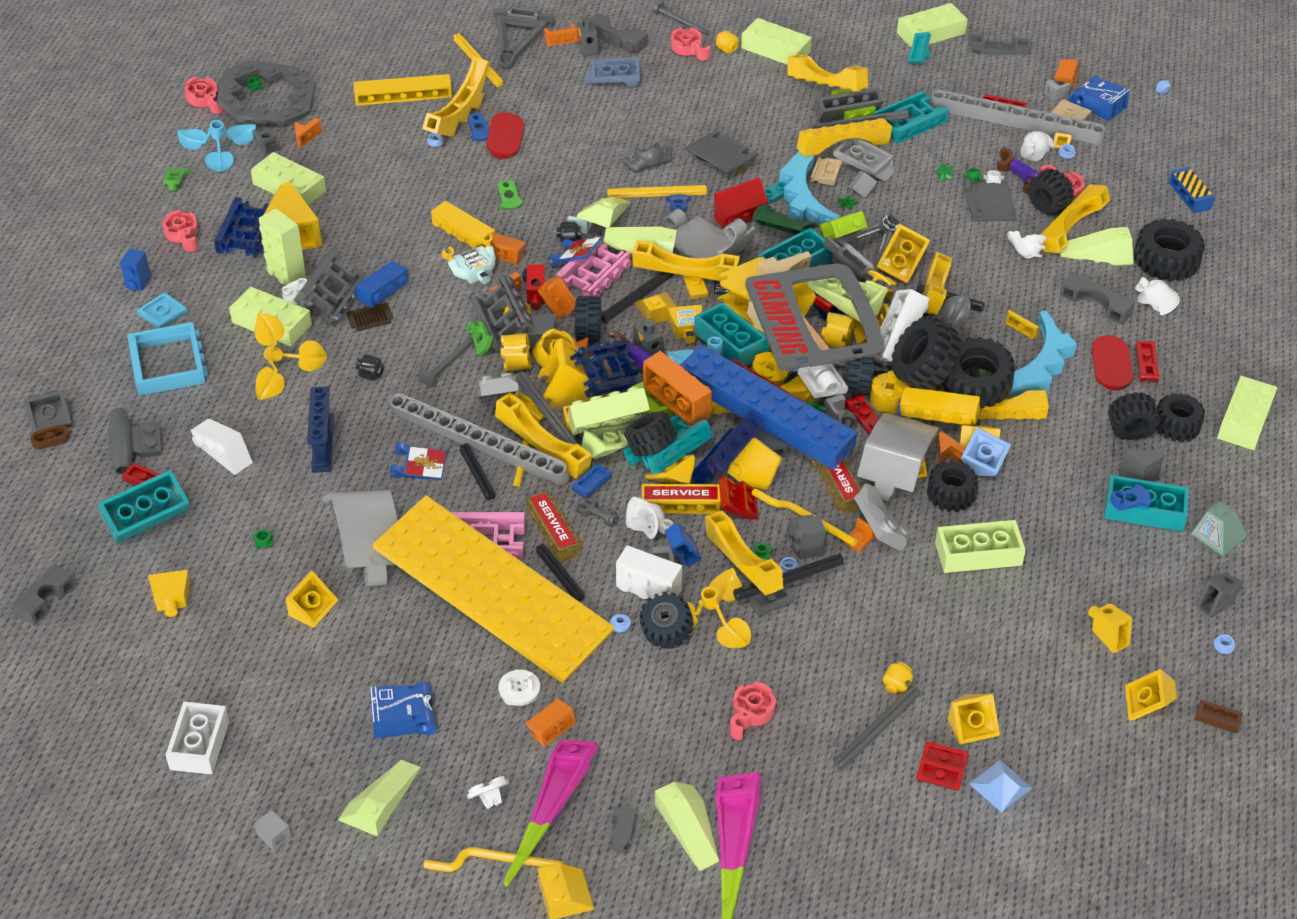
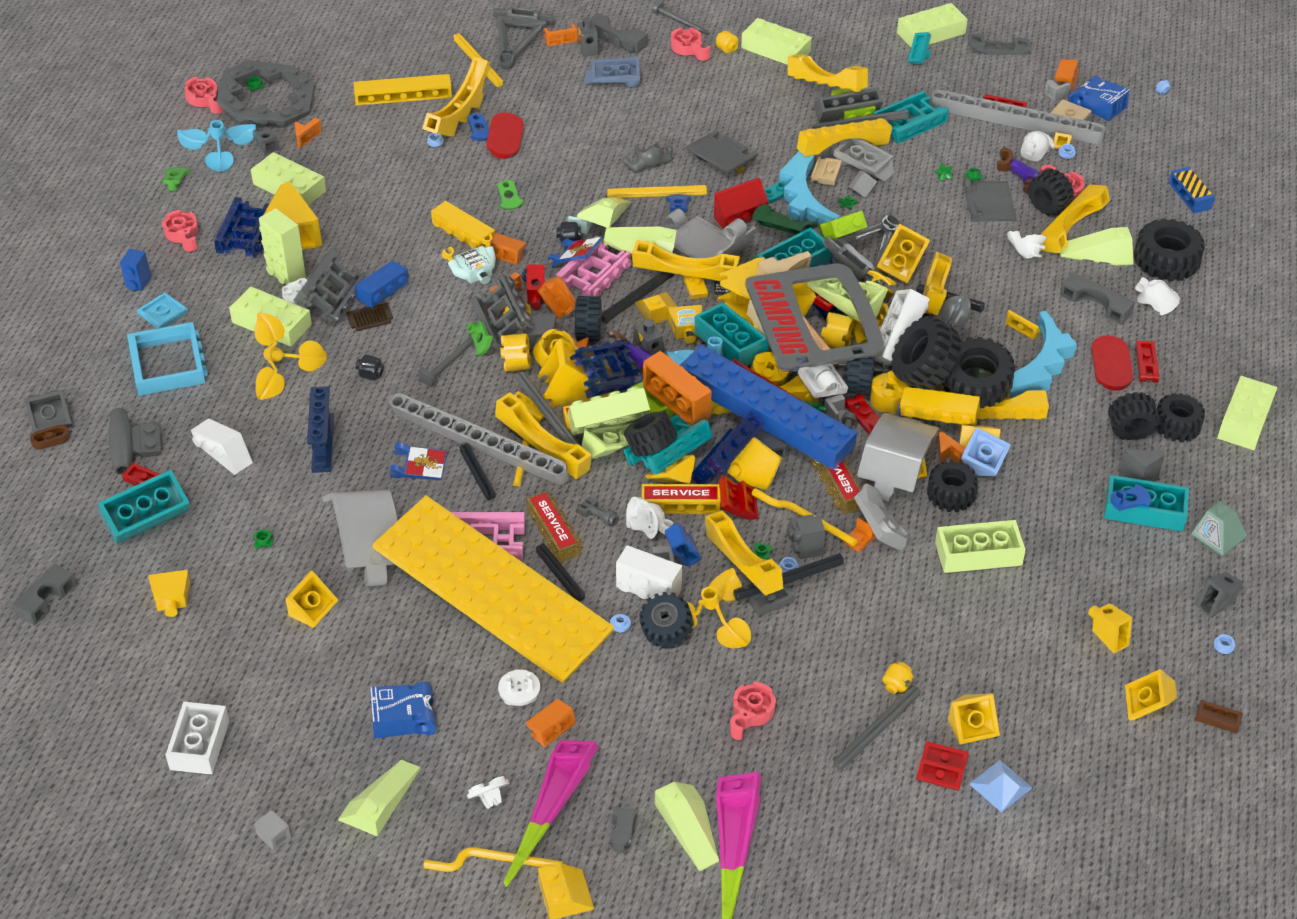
(492, 386): light grey slope -> none
(591, 480): blue plate -> none
(993, 176): white plate -> none

